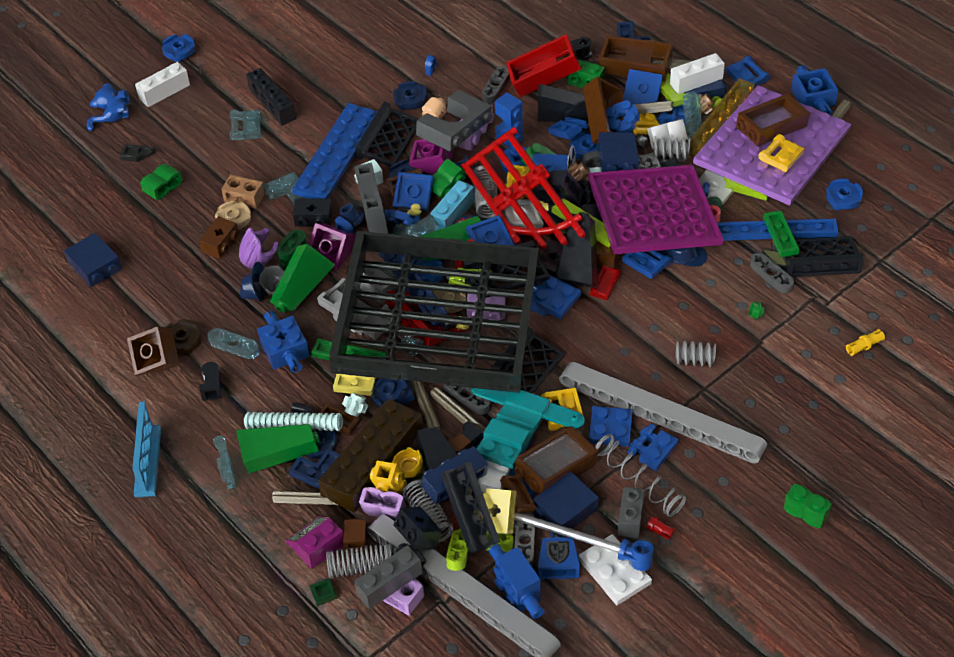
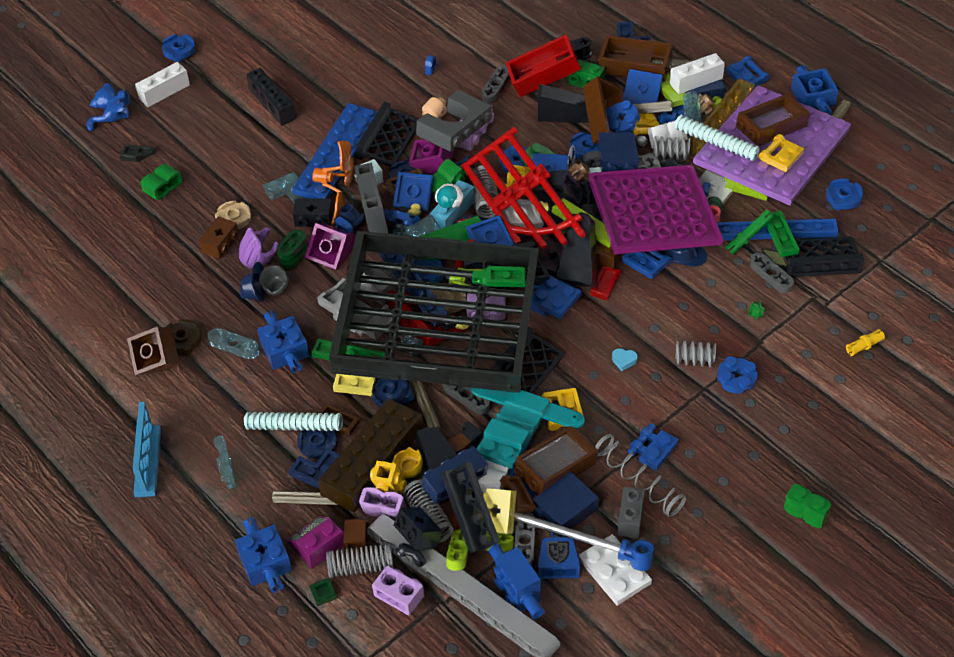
(93, 259): dark blue brick -> none
(212, 388): black leg -> none
(243, 190): medium nougat brick -> none
(251, 124): clear light blue plate -> none
(263, 555): none -> blue brick
(275, 445): green slope -> none
(300, 277): green slope -> none
(301, 408): black arm -> none
(326, 175): none -> orange plant
(355, 404): light aqua gear -> none
(388, 577): dark grey brick -> none
(418, 97): dark blue plate -> none
(449, 196): none -> teal hair
(454, 408): dark tan axle -> none
(500, 276): none -> green hinge
(511, 111): blue arch -> none
(568, 128): blue plate -> none
(610, 421): blue plate -> none
(624, 359): none -> medium azure tile
(660, 528): red pin -> none
(664, 412): light grey beam -> none
(717, 138): none -> light aqua piece
(737, 365): none -> blue plate
(743, 237): none -> green pin

